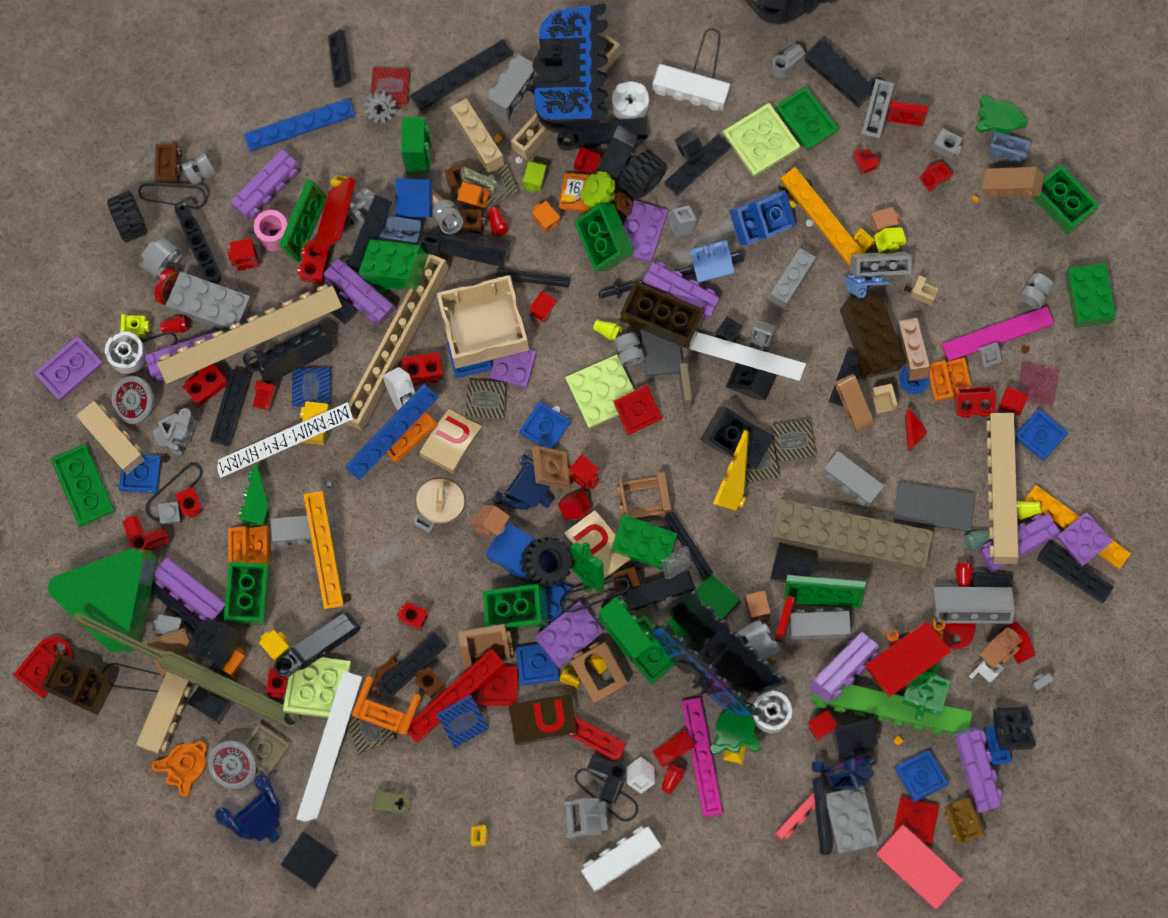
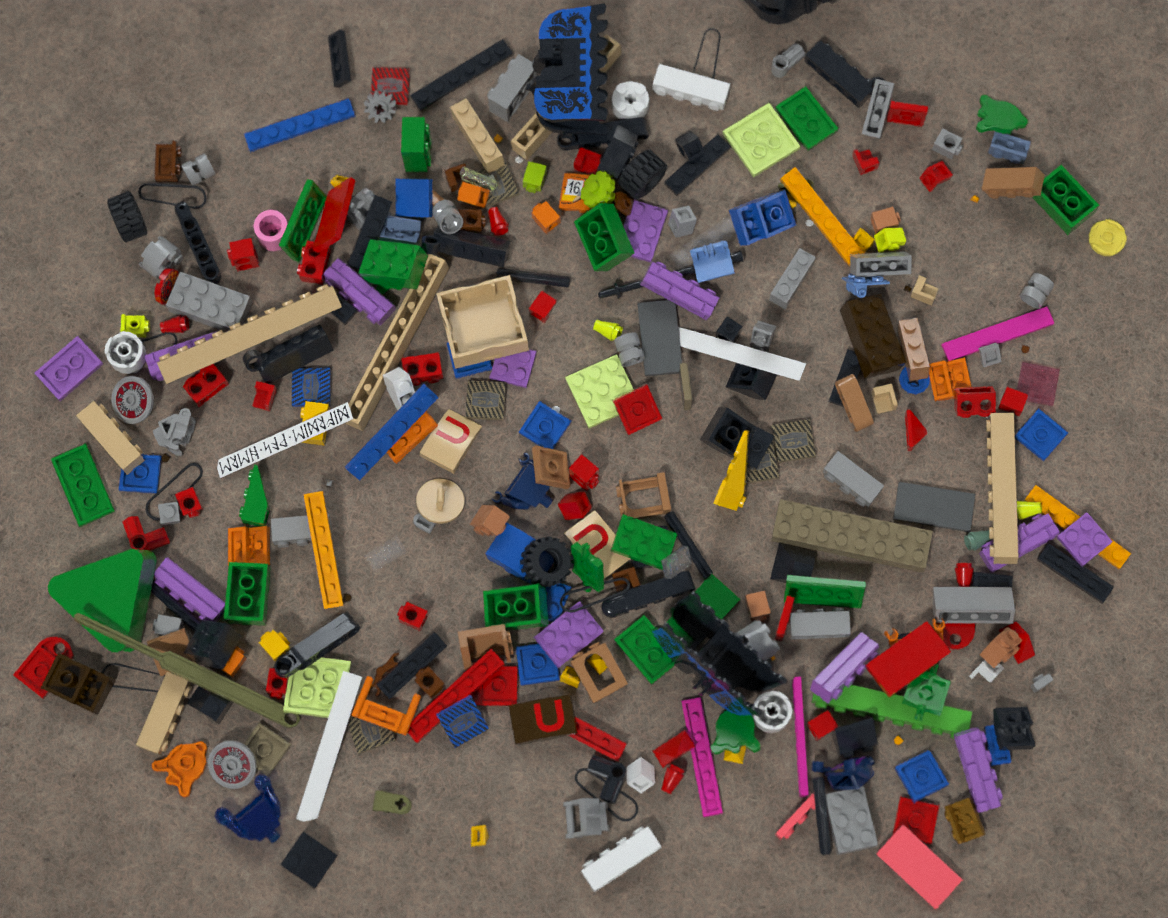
(230, 408): black plate -> none
(265, 185): medium lavender brick -> none
(624, 629): green brick -> none
(662, 315): dark brown brick -> none
(800, 737): none -> dark pink tile
(1090, 295): green brick -> none
(1102, 240): none -> light yellow tile

